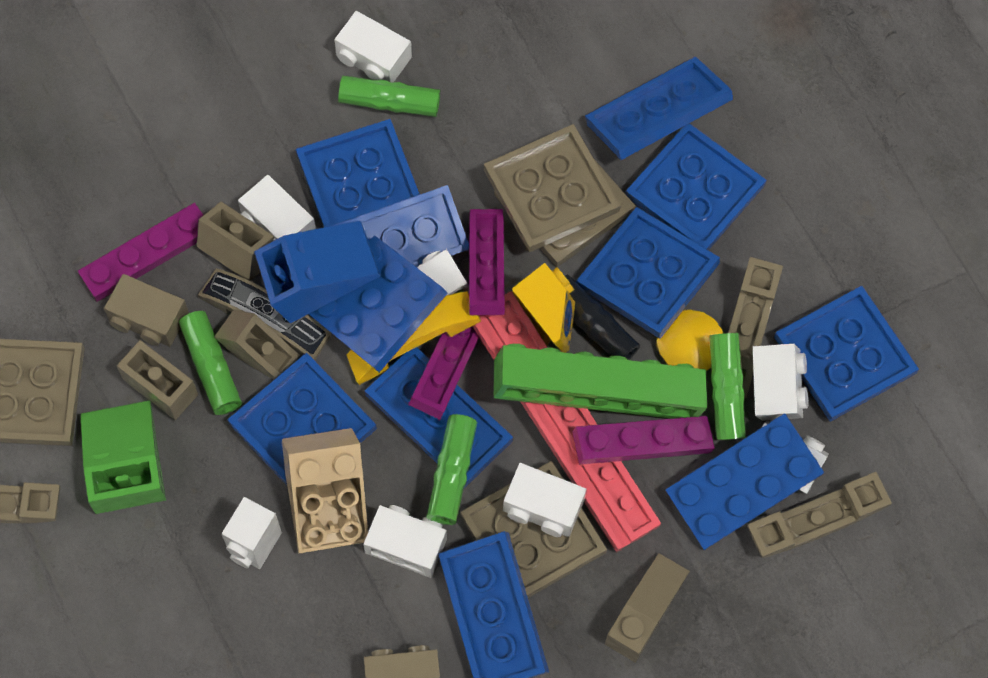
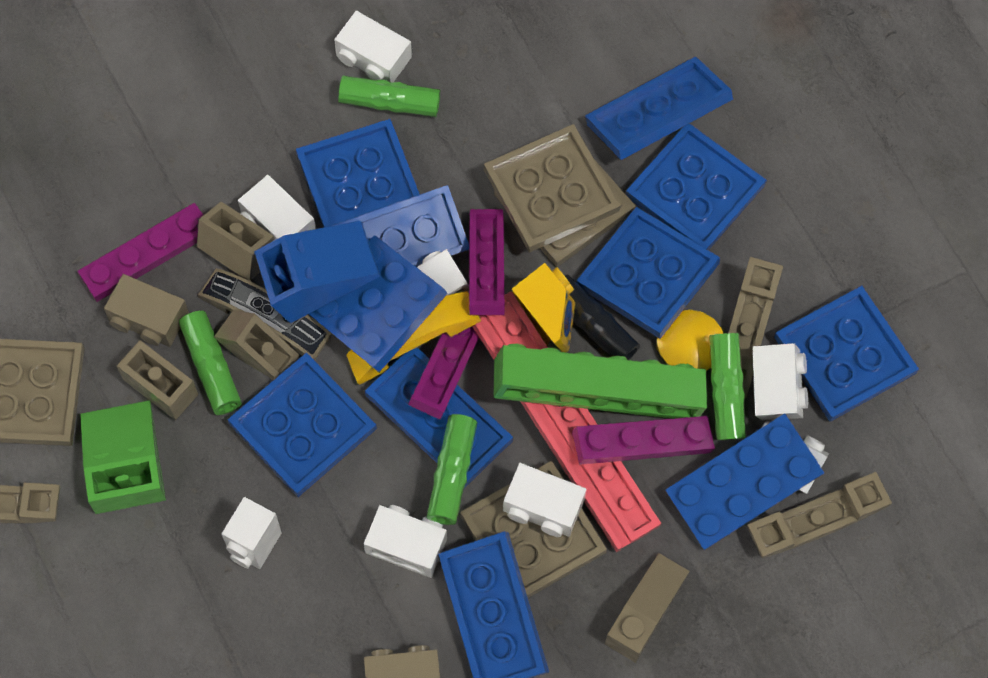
(326, 489): tan slope -> none

